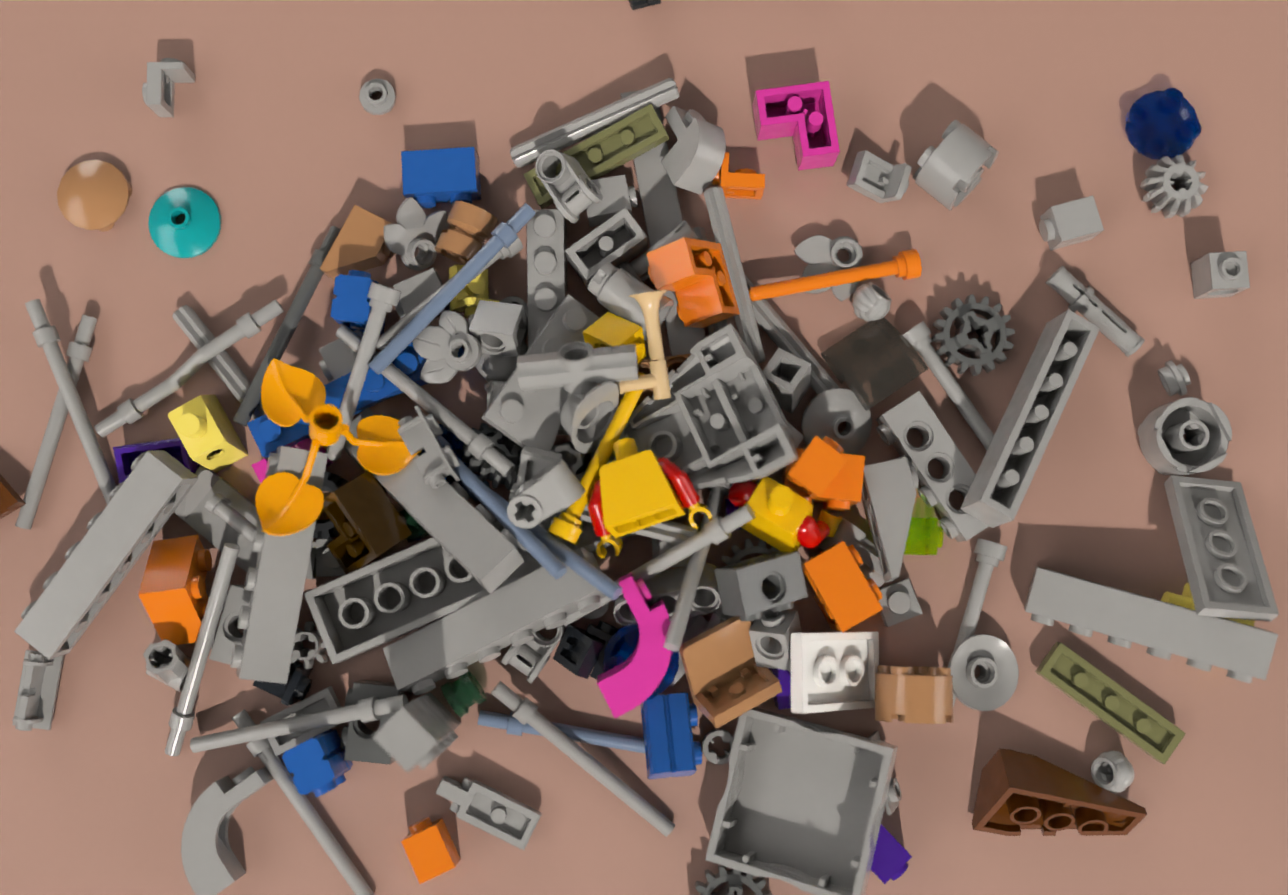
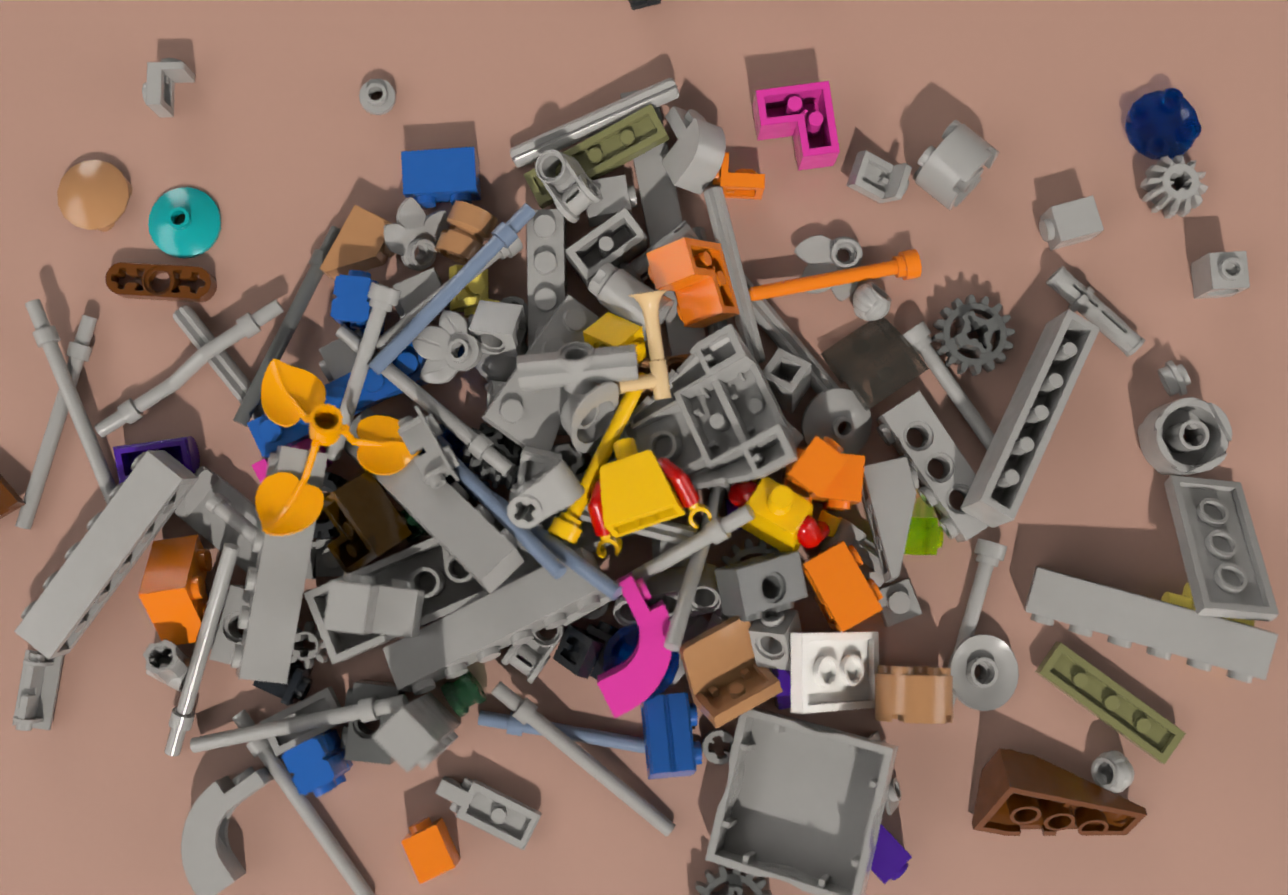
(148, 272): none -> reddish brown beam
(206, 428): light yellow torso -> none
(367, 607): none -> light grey brick

